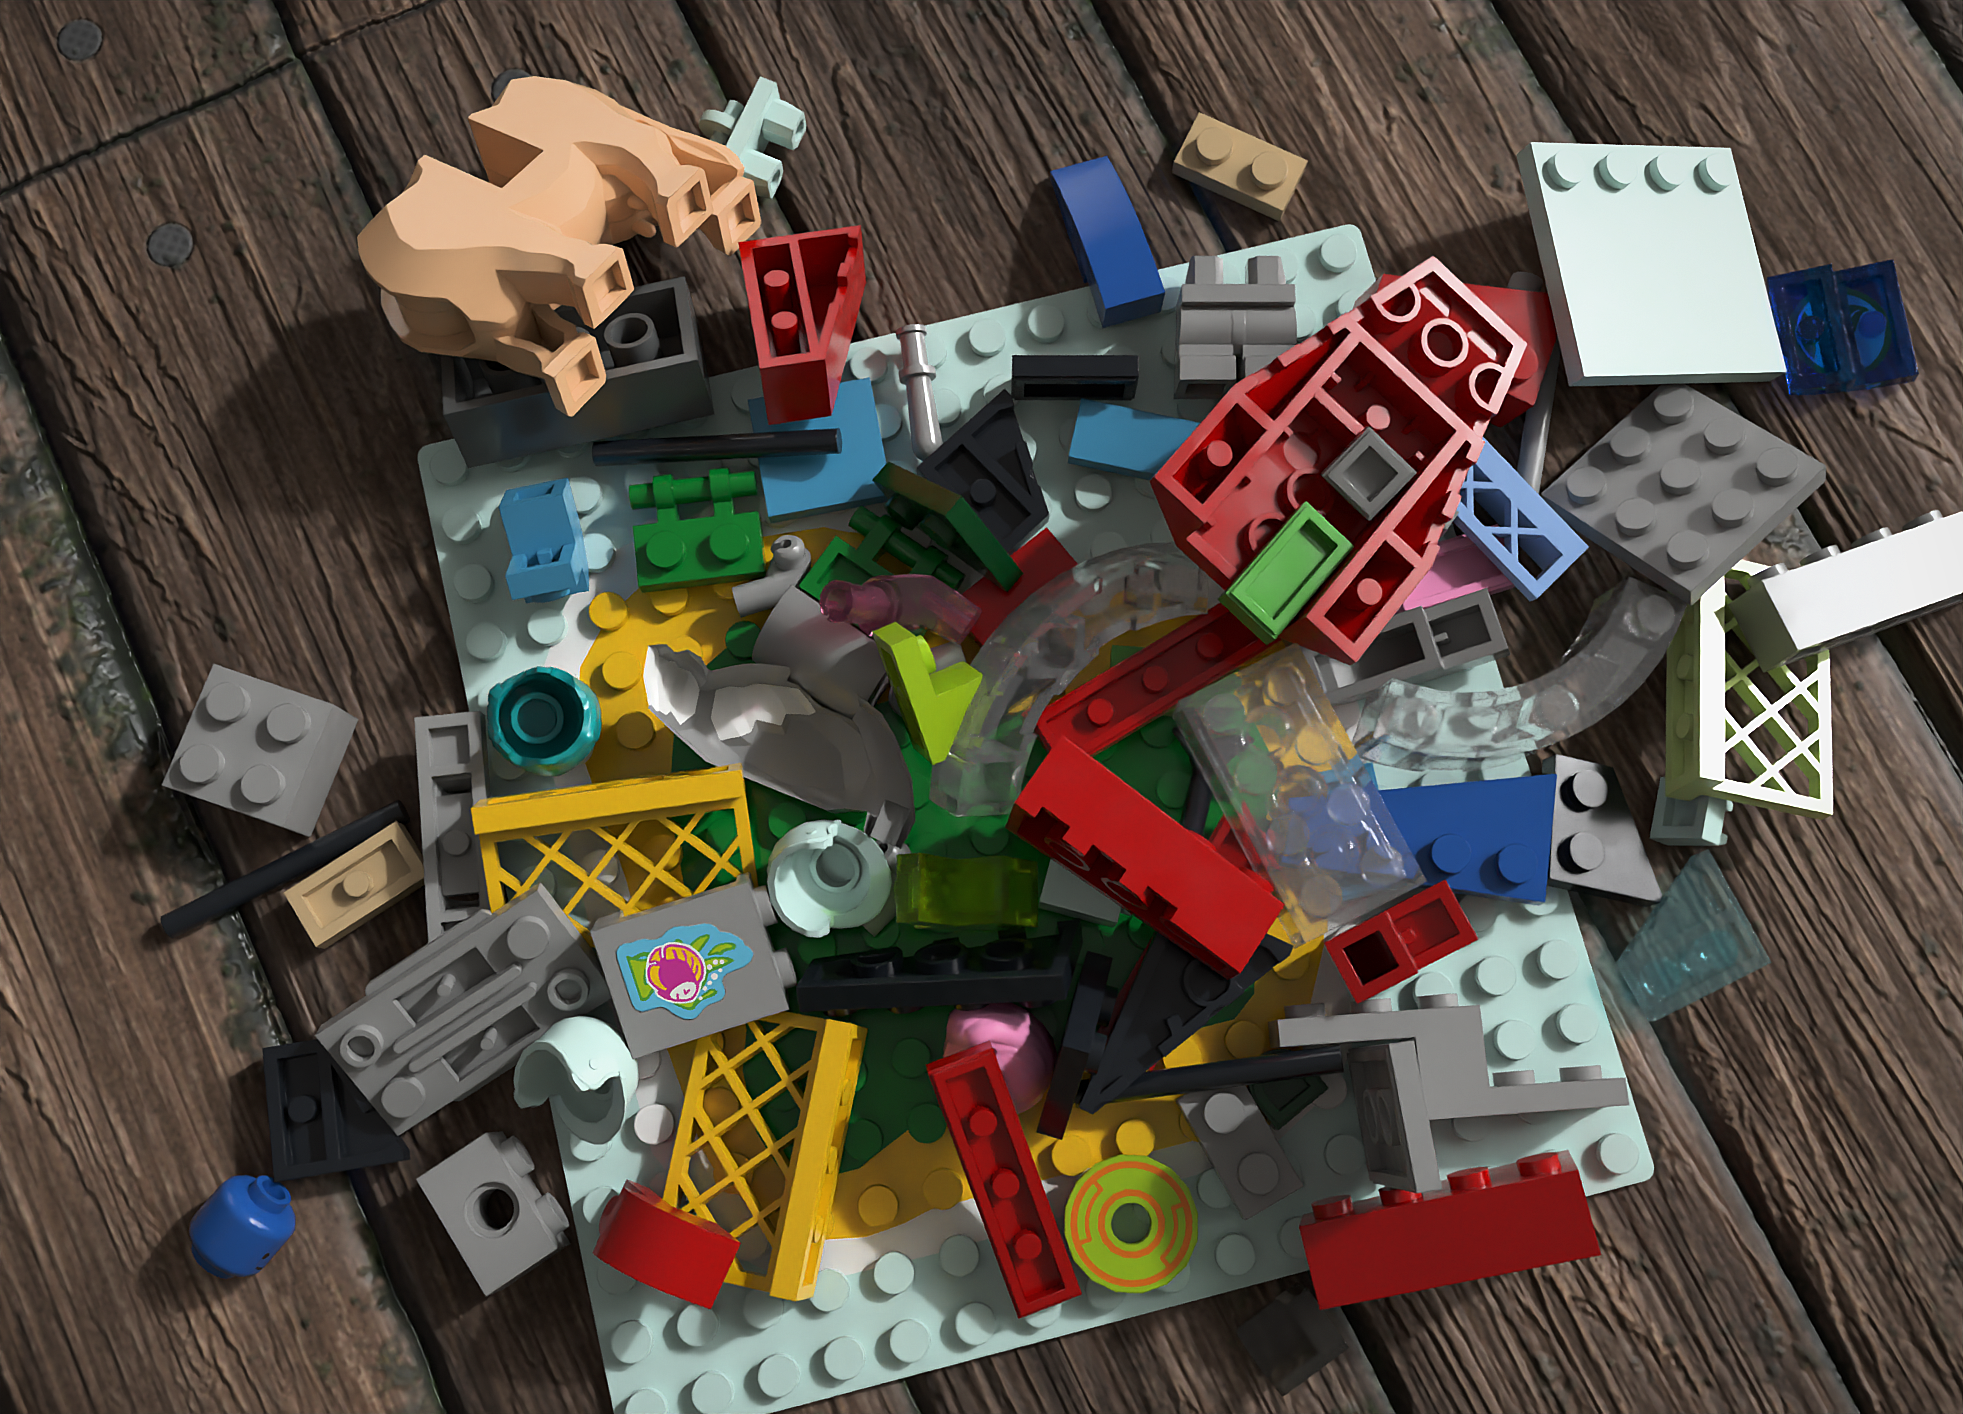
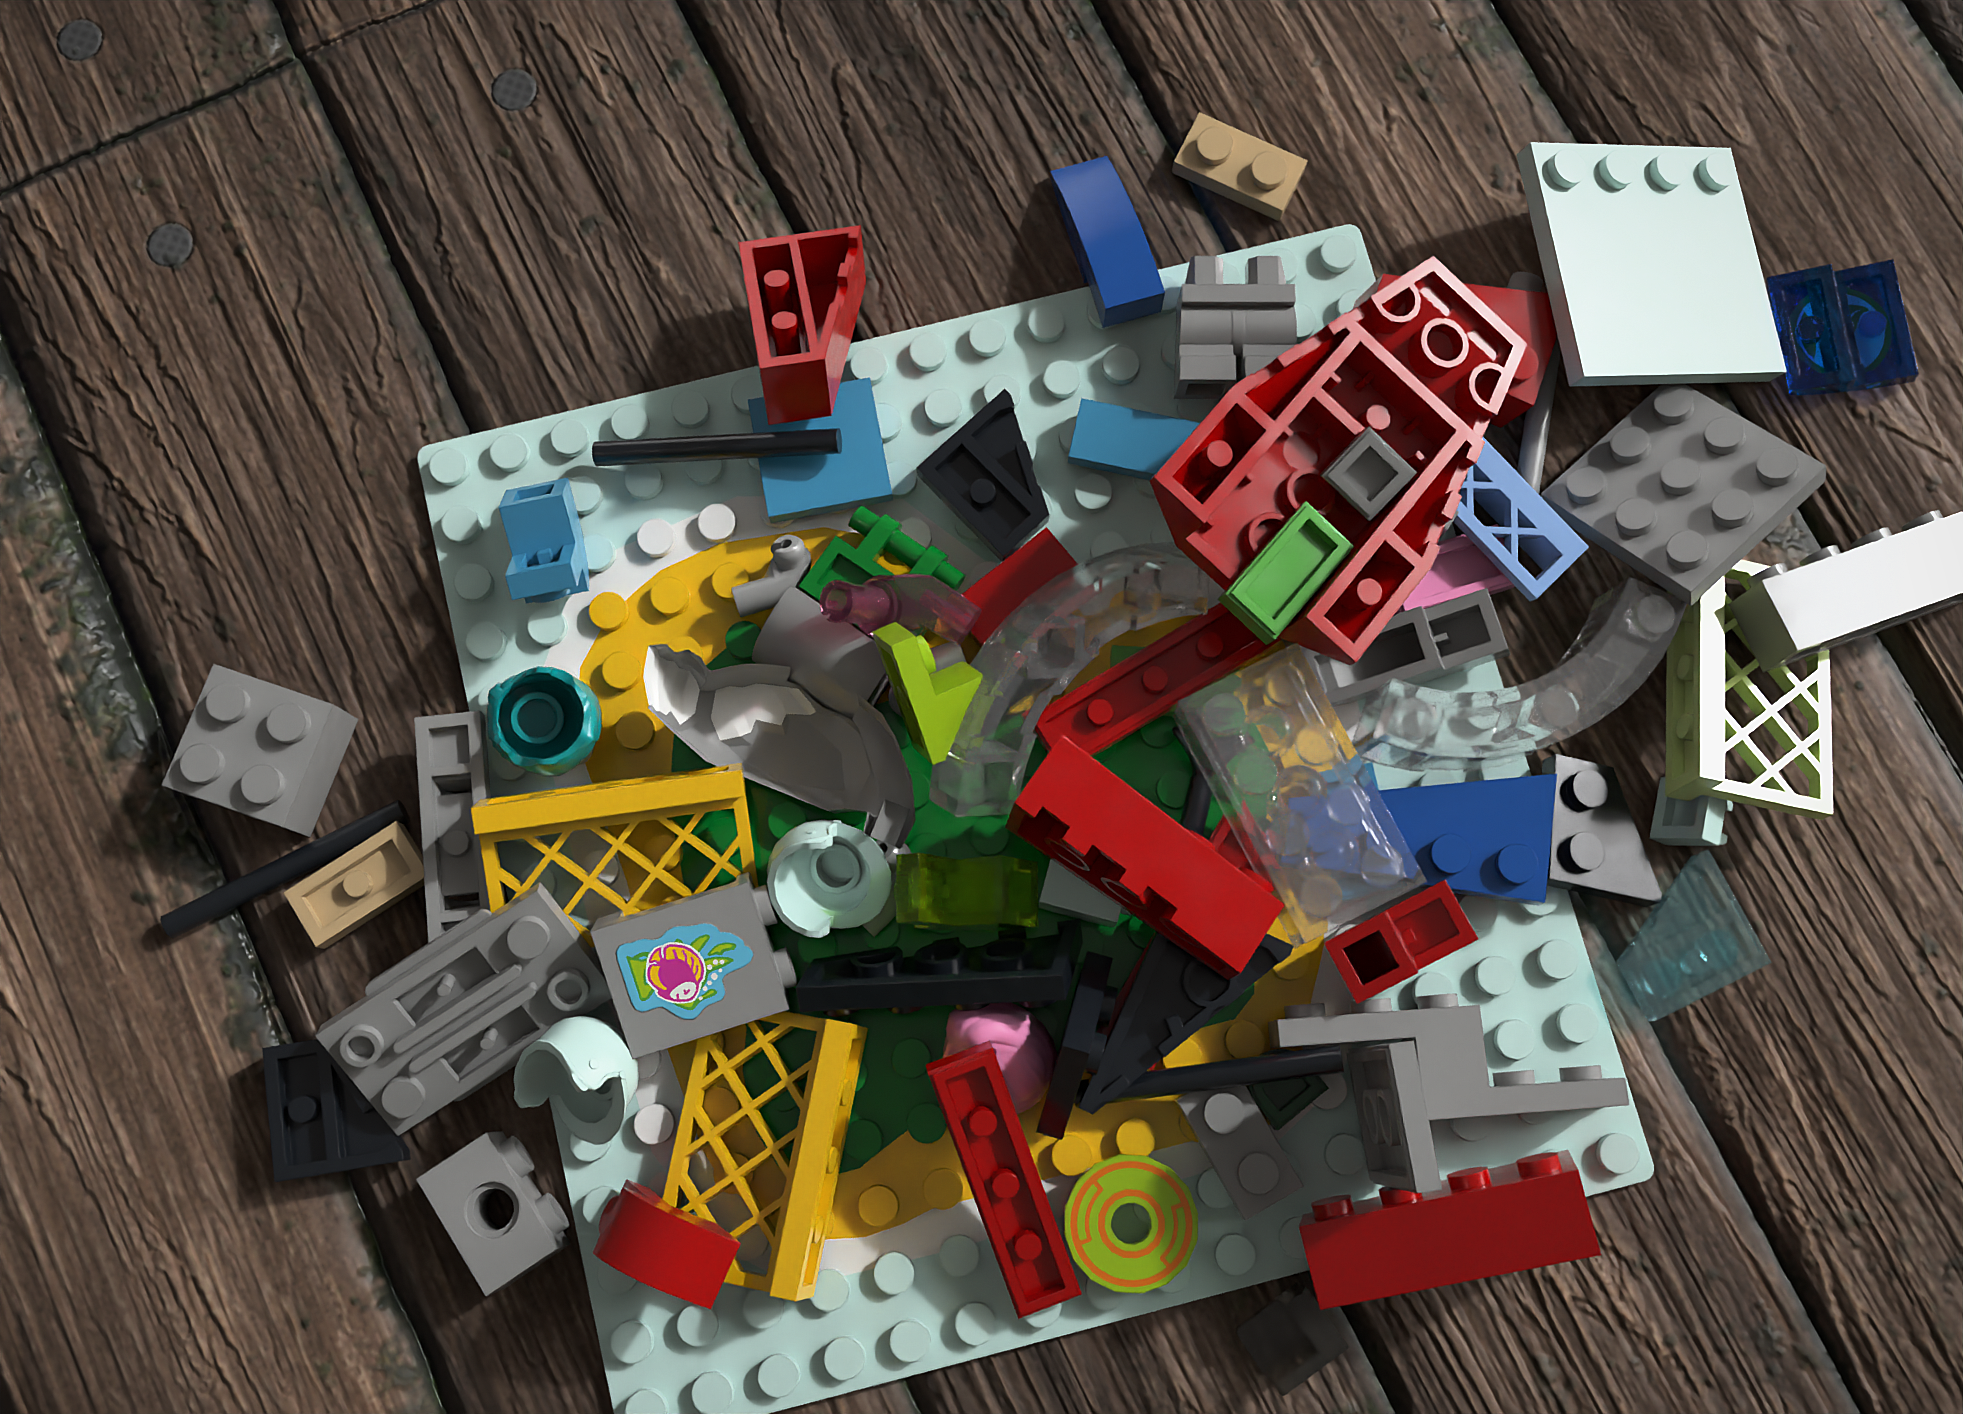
(242, 1226): blue head -> none
(569, 175): light nougat animal -> none
(652, 380): dark grey brick -> none
(697, 549): green plate -> none
(751, 128): light aqua hips -> none
(917, 377): light grey piece -> none
(947, 522): dark green wing -> none
(1074, 377): black tile -> none

